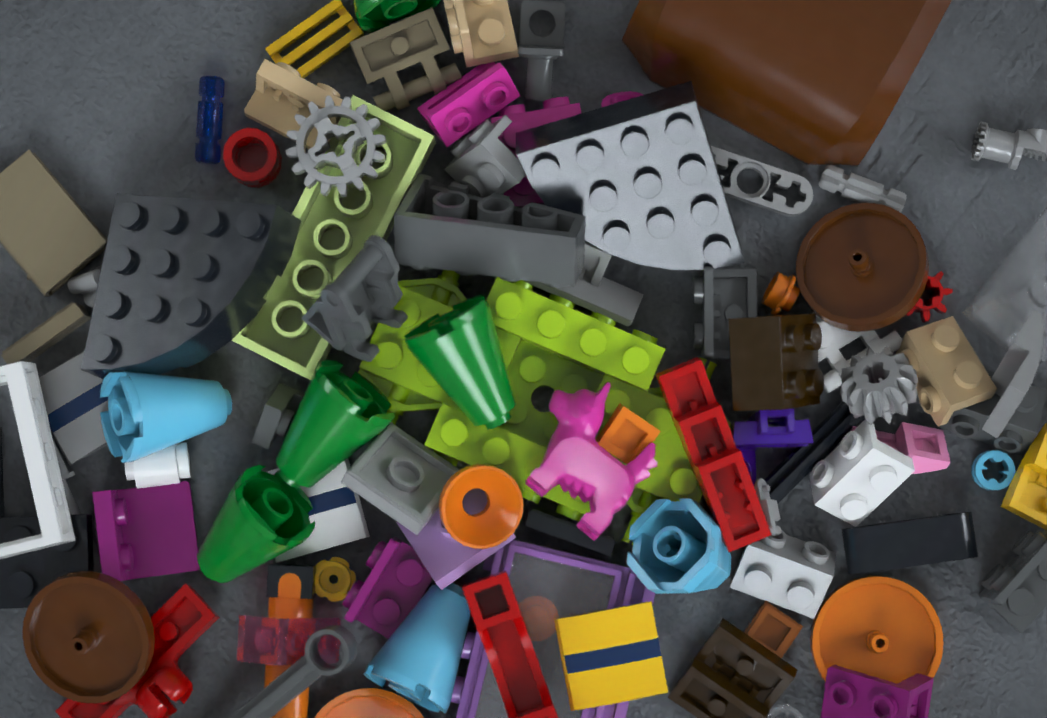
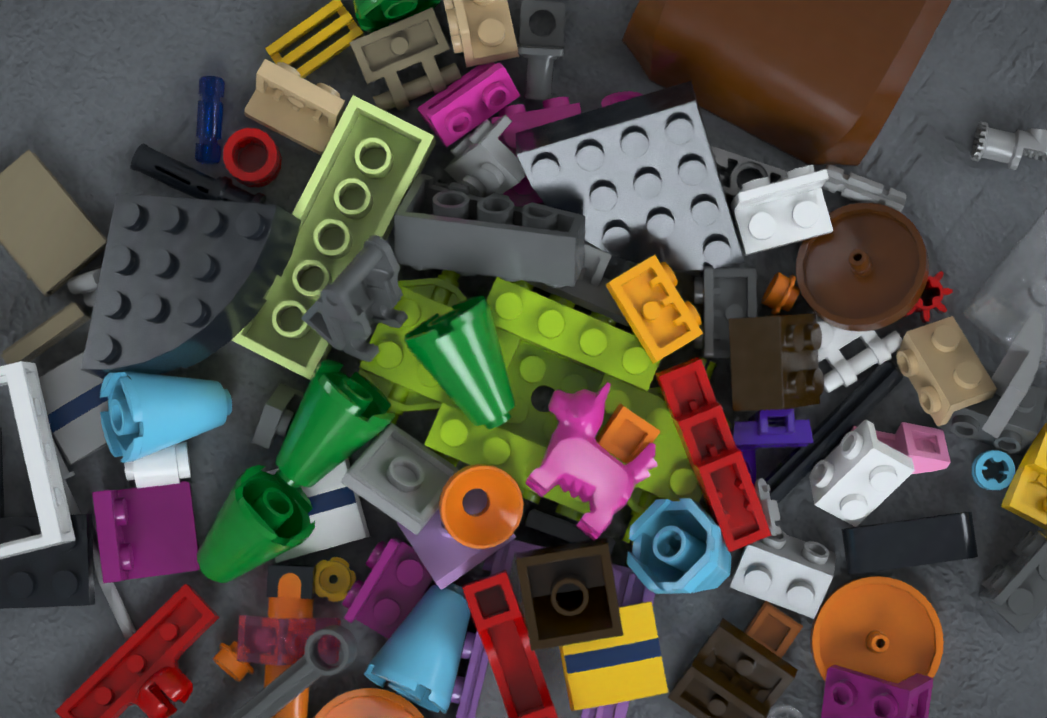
(88, 637): reddish brown piece -> none
(221, 189): none -> black pin
(227, 661): none -> orange plate
(316, 156): light grey gear -> none
(569, 594): none -> dark brown slope
(655, 308): none -> light orange bracket
(781, 211): none -> white bracket
(879, 385): light grey gear -> none

